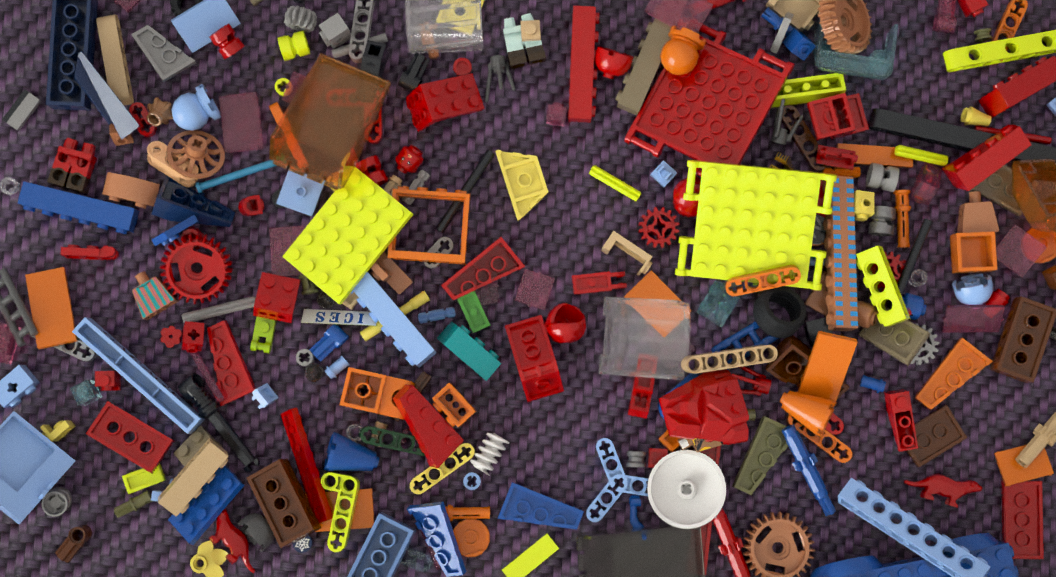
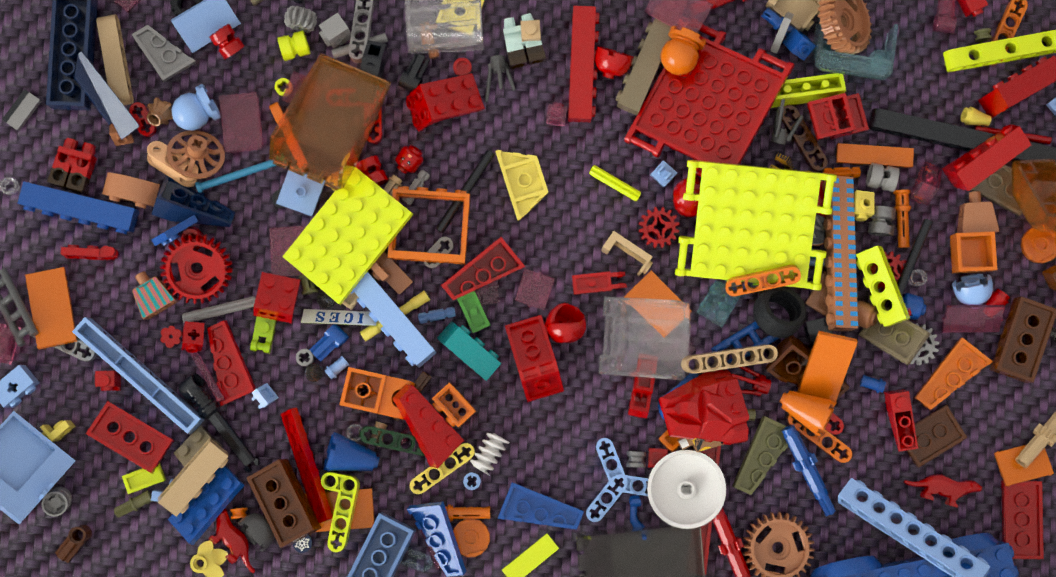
(85, 392): clear light blue brick -> none
(238, 513): none -> orange bush
(251, 206): red plate -> none
(836, 157): red hinge -> none
(921, 155): neon yellow axle -> none
(1019, 250): clear pink tile -> none

